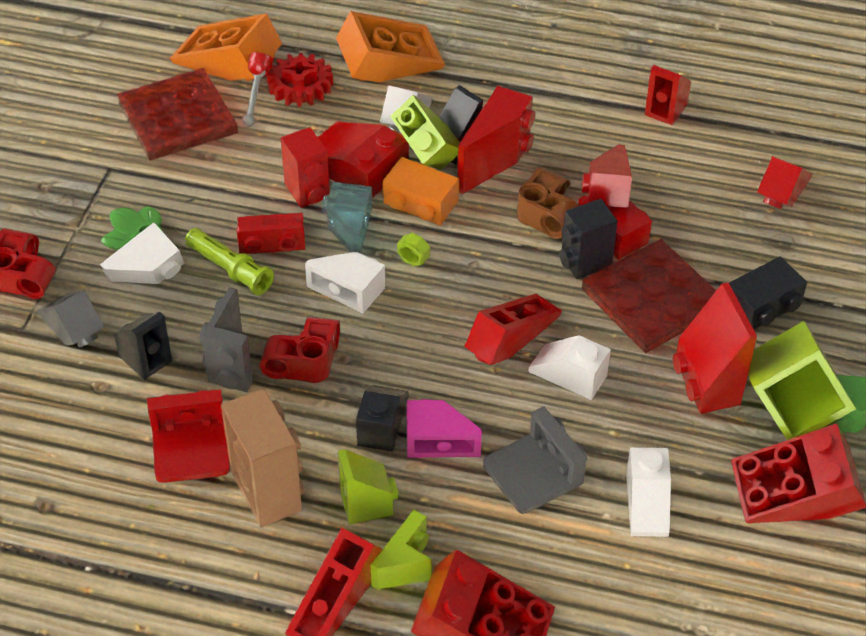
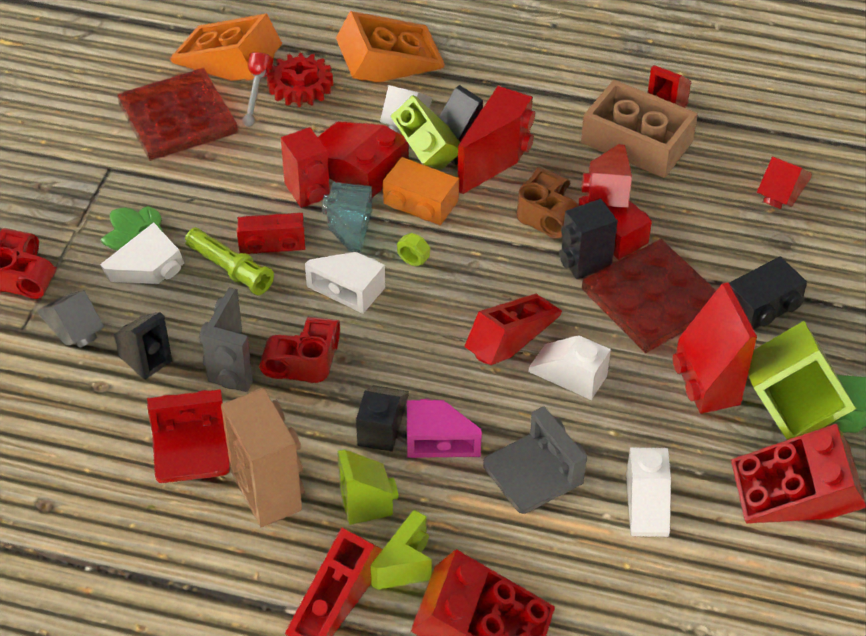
(648, 126): none -> medium nougat brick

